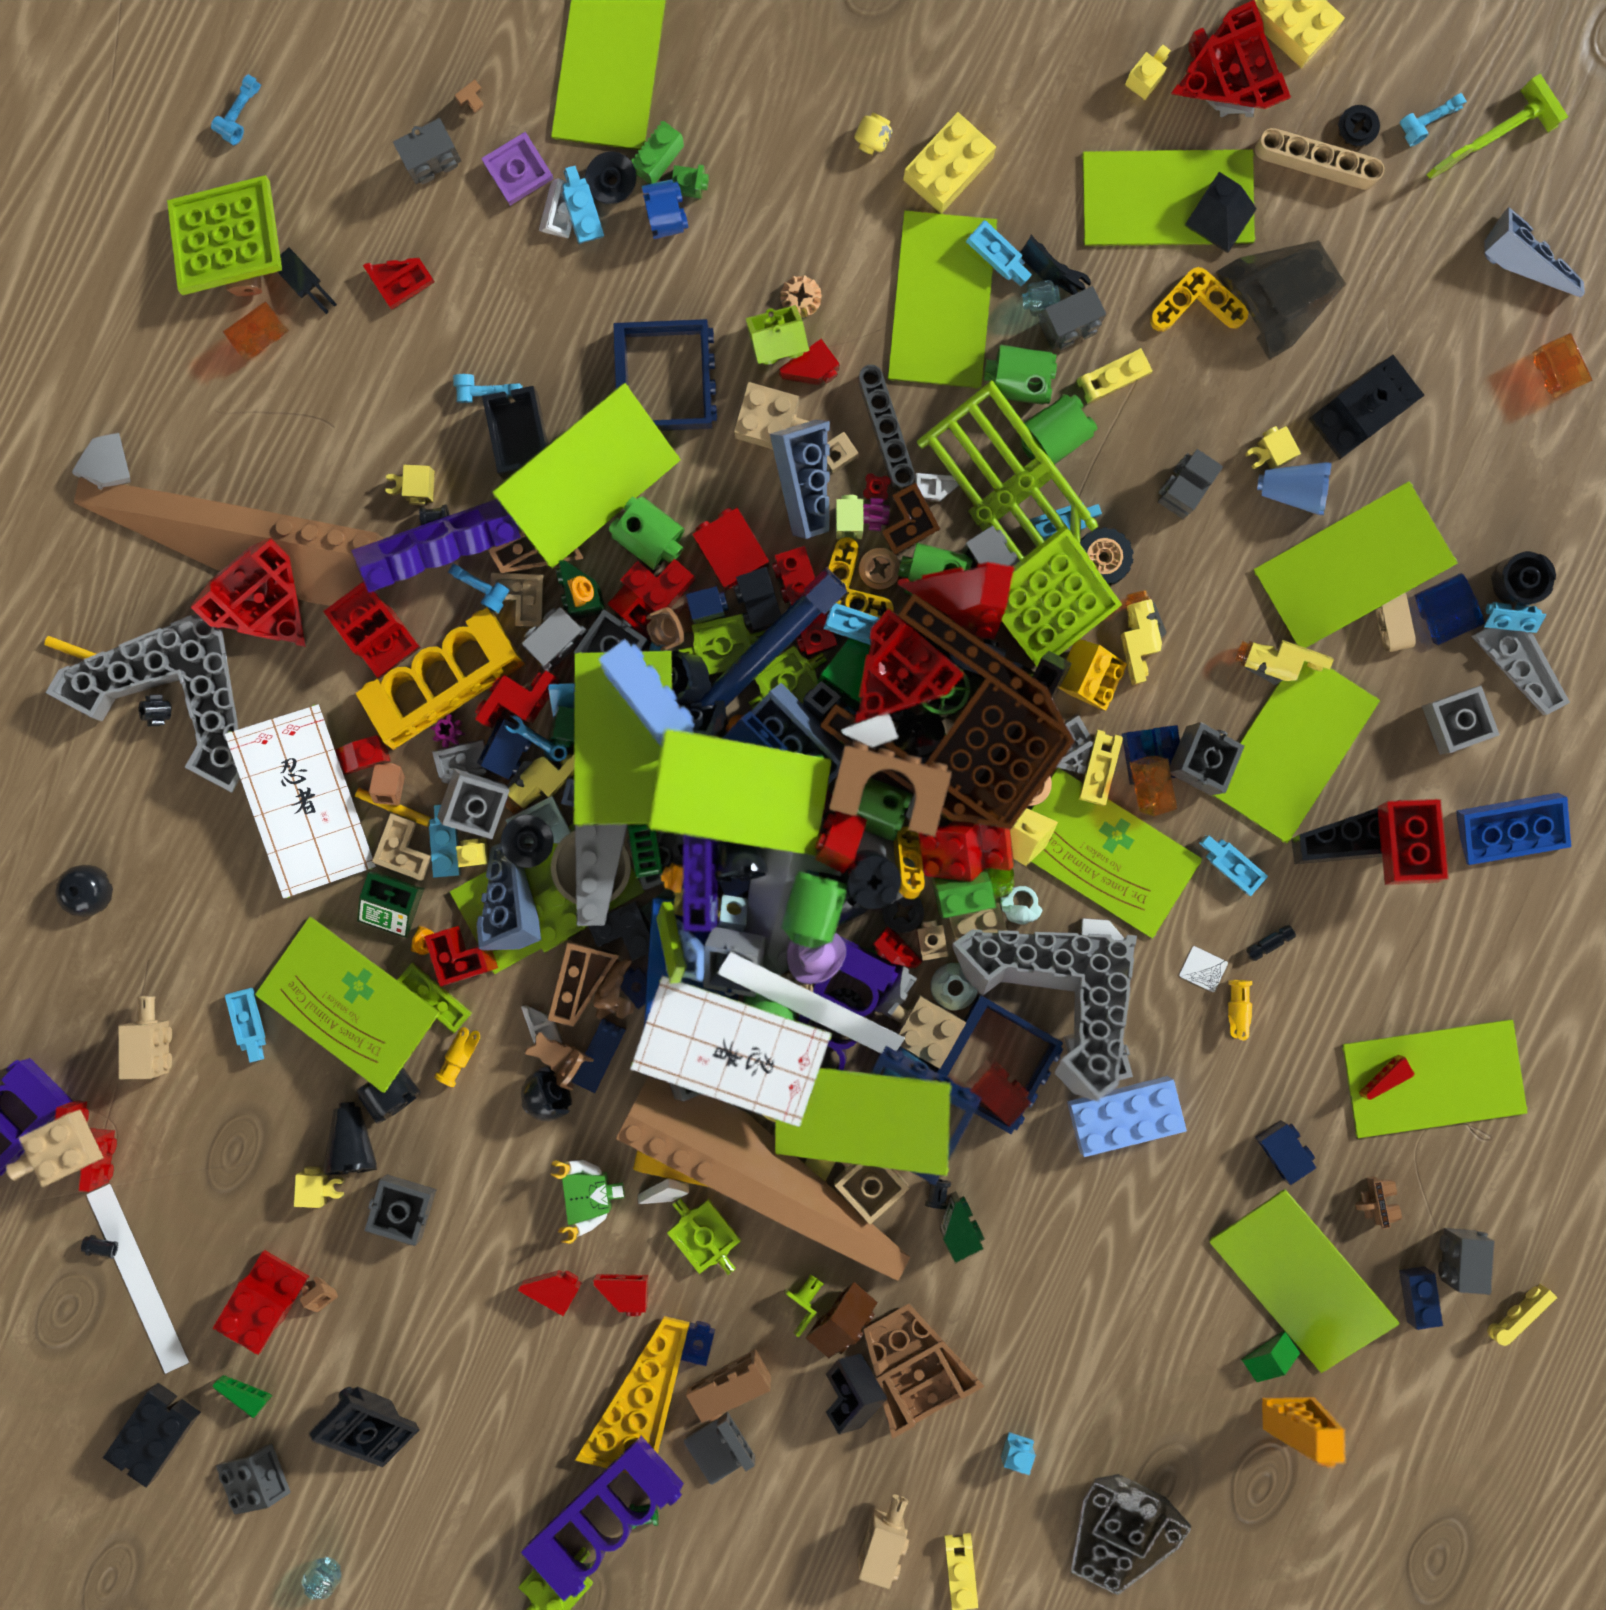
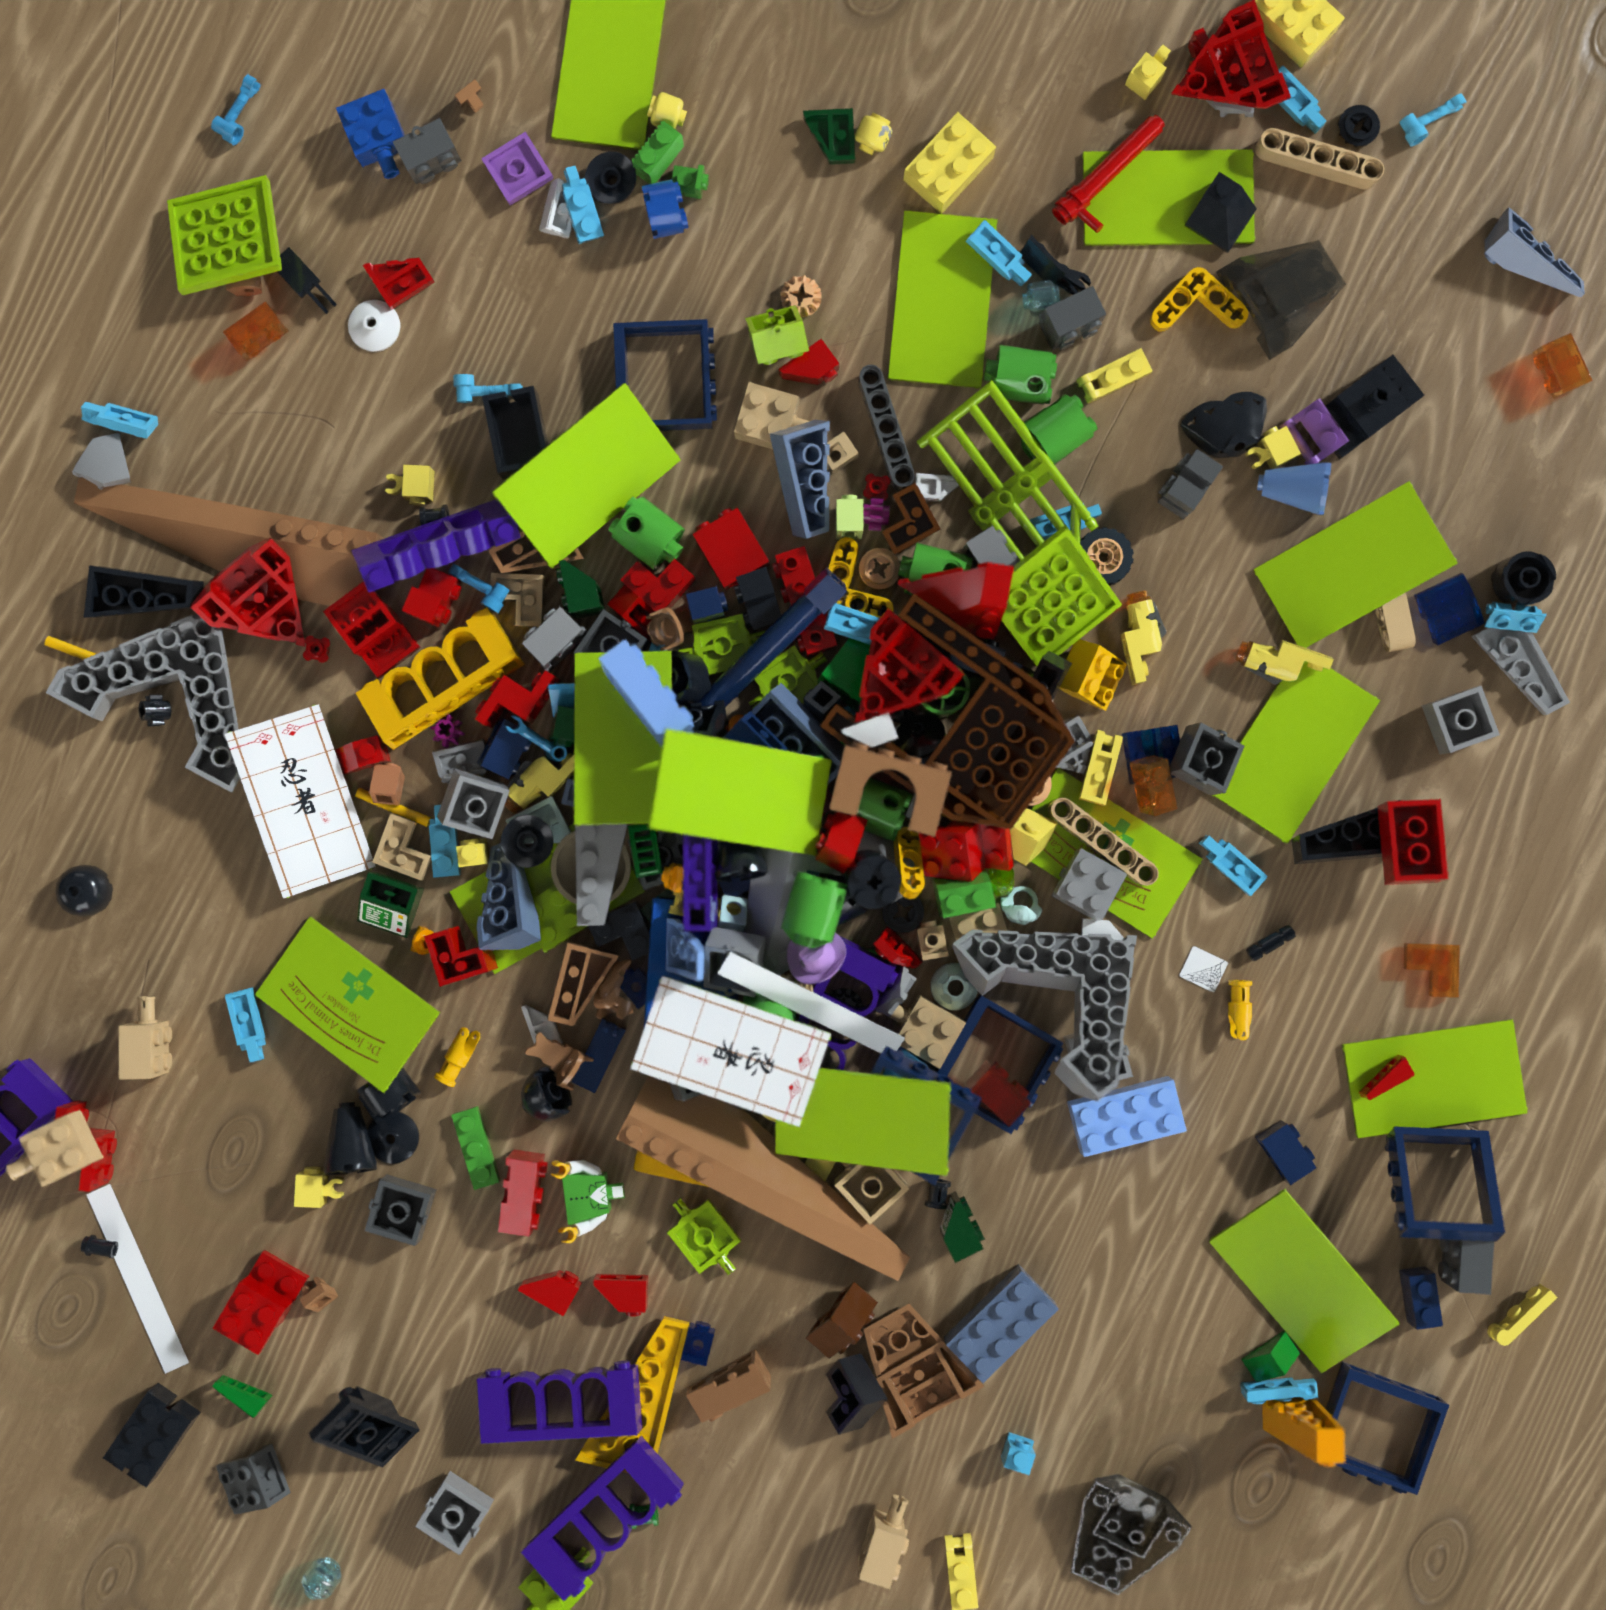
(120, 419): none -> medium azure hinge
(133, 592): none -> black wedge
(323, 645): none -> red plate
(371, 129): none -> blue brick
(376, 337): none -> white dish
(405, 1134): none -> black dish
(433, 598): none -> red brick
(452, 1012): lime tile -> none
(454, 1513): none -> light grey brick
(476, 1148): none -> bright green plate
(496, 1405): none -> dark purple fence
(522, 1192): none -> wedge
(581, 590): light orange plate -> none
(665, 1191): white tile -> none
(667, 109): none -> light yellow head
(671, 942): lime tile -> none
(720, 1449): dark grey bracket -> none
(804, 1298): lime bracket -> none
(833, 133): none -> dark green wing
(1000, 1323): none -> sand blue brick
(1079, 196): none -> red cylinder
(1088, 884): none -> light grey brick
(1115, 844): none -> tan beam
(1227, 424): none -> black piece
(1279, 1389): none -> medium azure hinge
(1302, 105): none -> medium azure hinge
(1321, 428): none -> medium lavender plate
(1382, 1213): medium nougat hips -> none
(1426, 1440): none -> dark blue window
(1441, 961): none -> clear orange plate
(1486, 1180): none -> dark blue window
(1514, 828): blue slope -> none
(1541, 105): lime piece -> none

